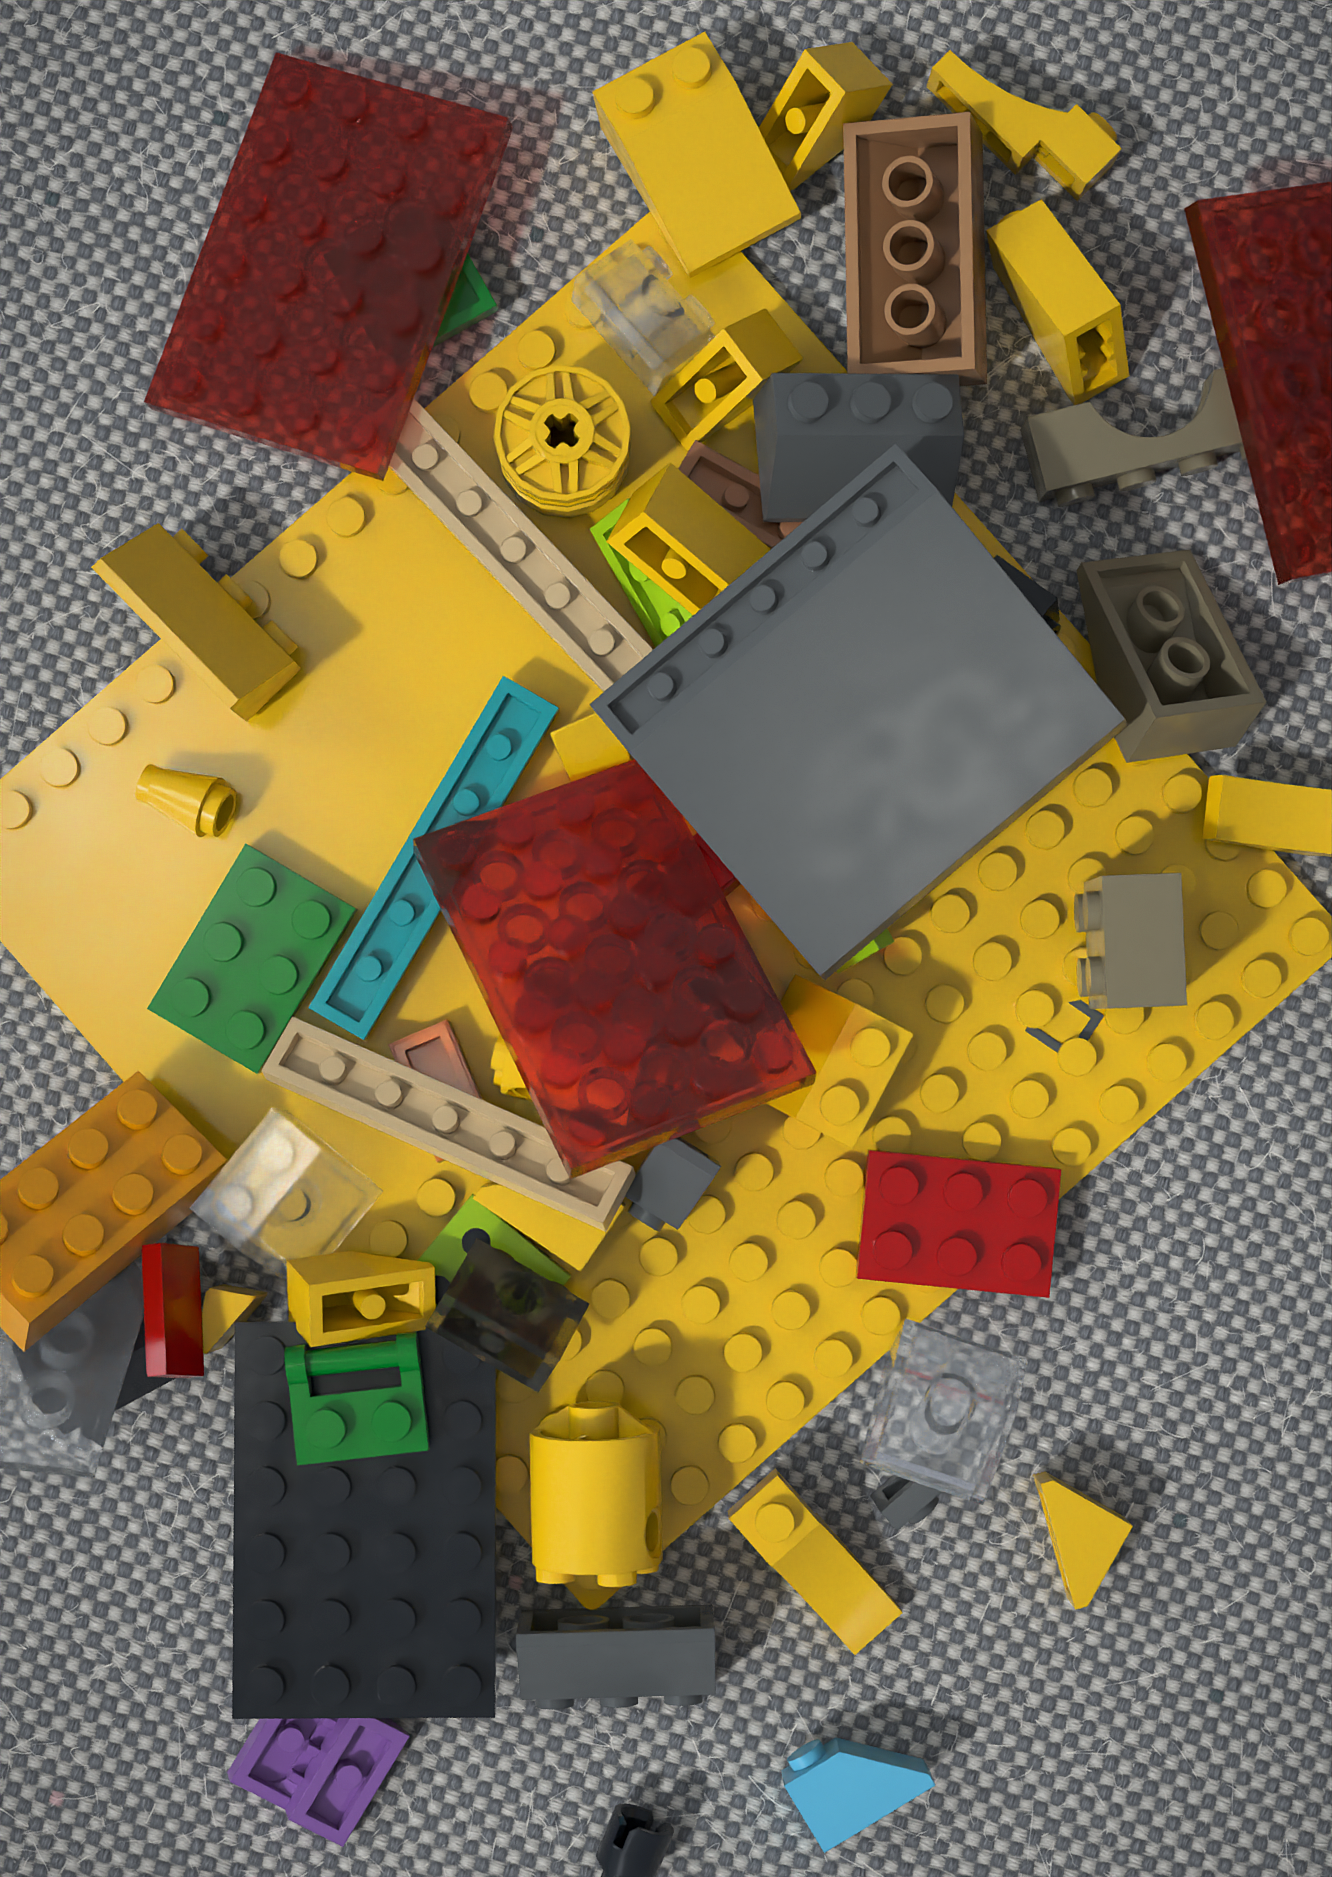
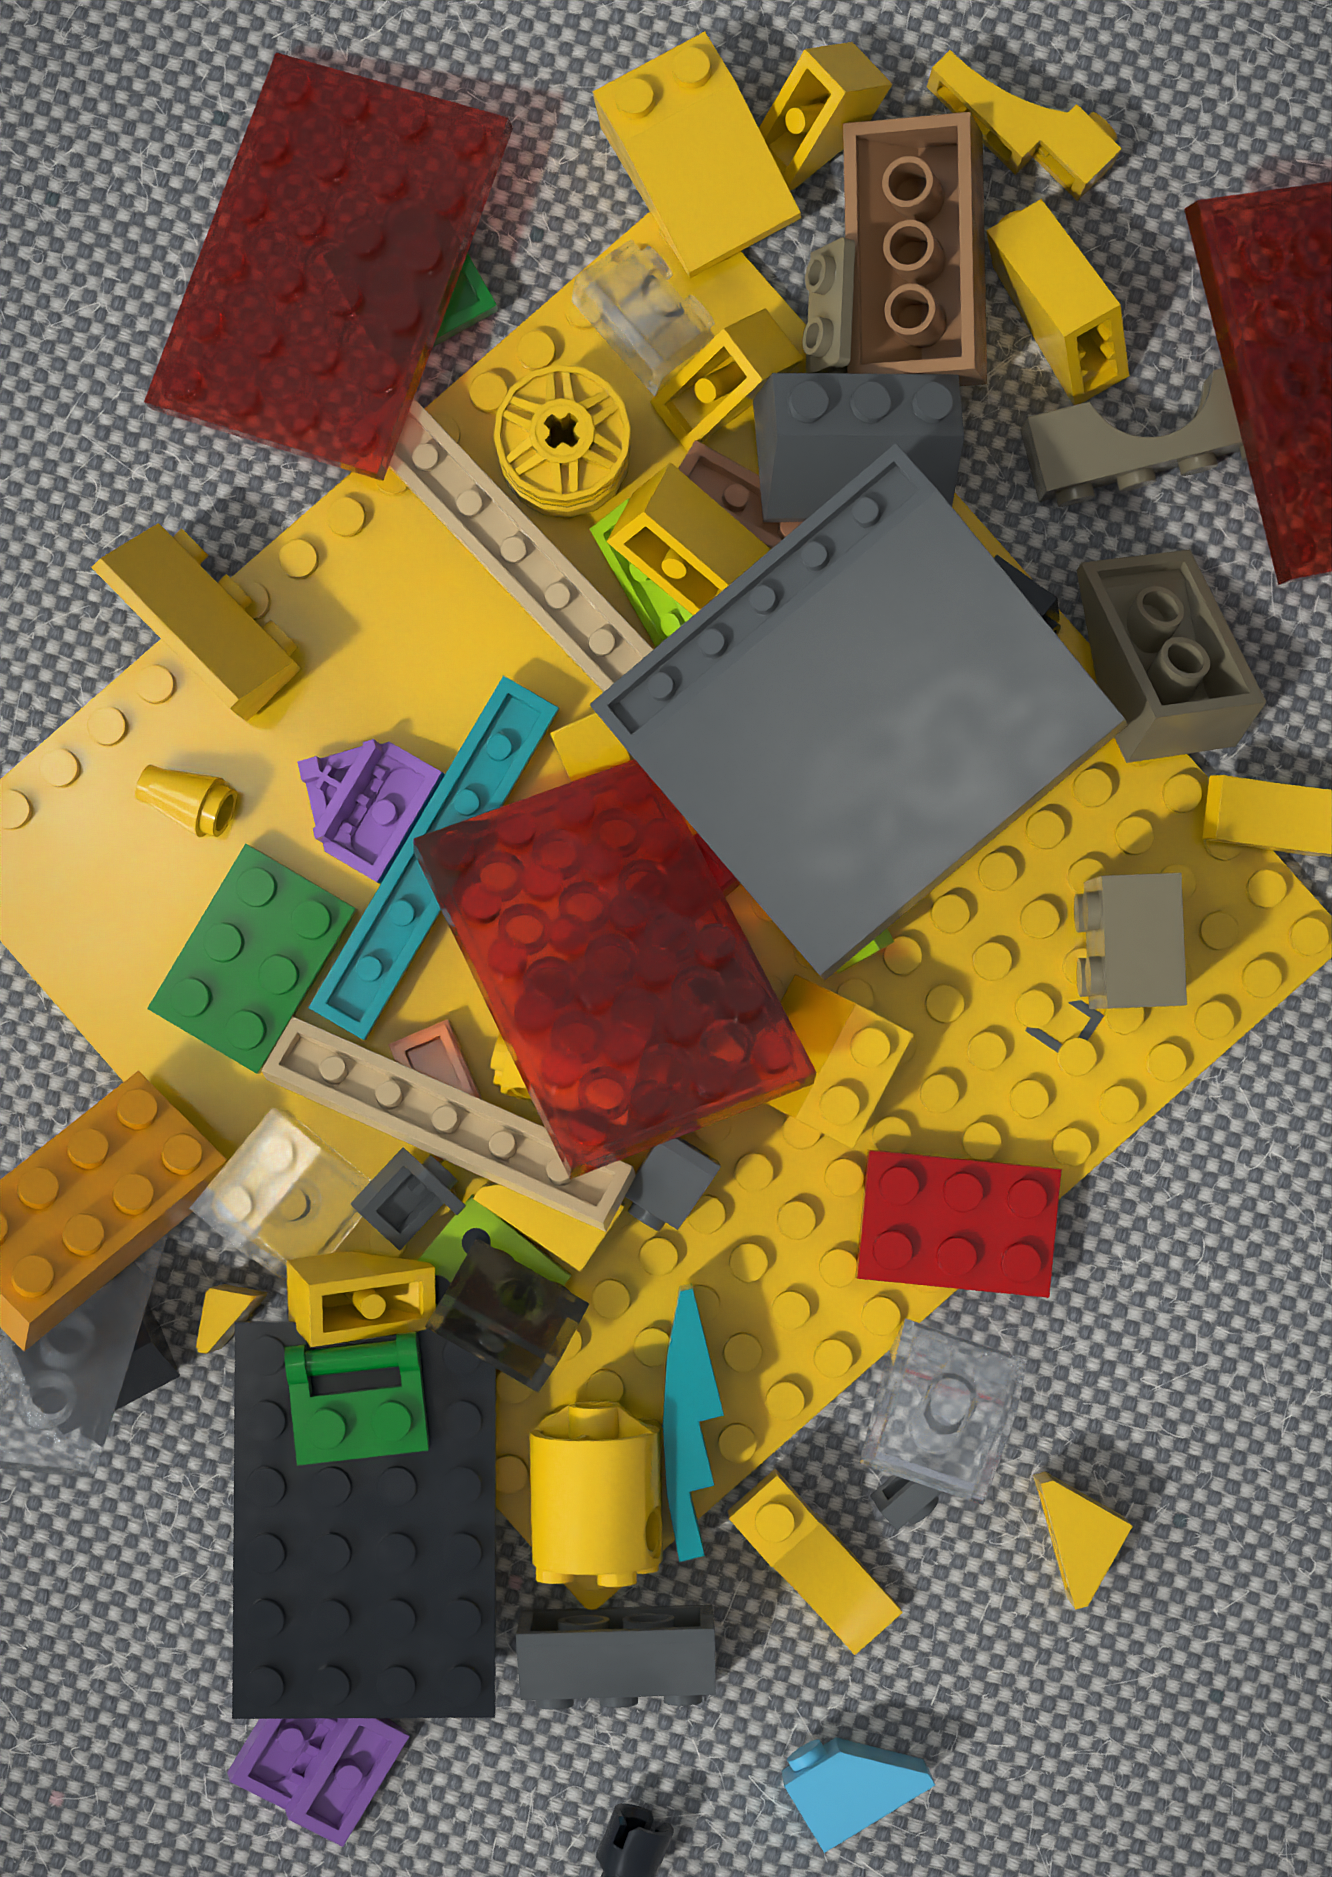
(172, 1310): red tile -> none
(368, 802): none -> medium lavender slope
(406, 1196): none -> dark grey bracket
(688, 1398): none -> teal slope
(830, 307): none -> dark tan bracket

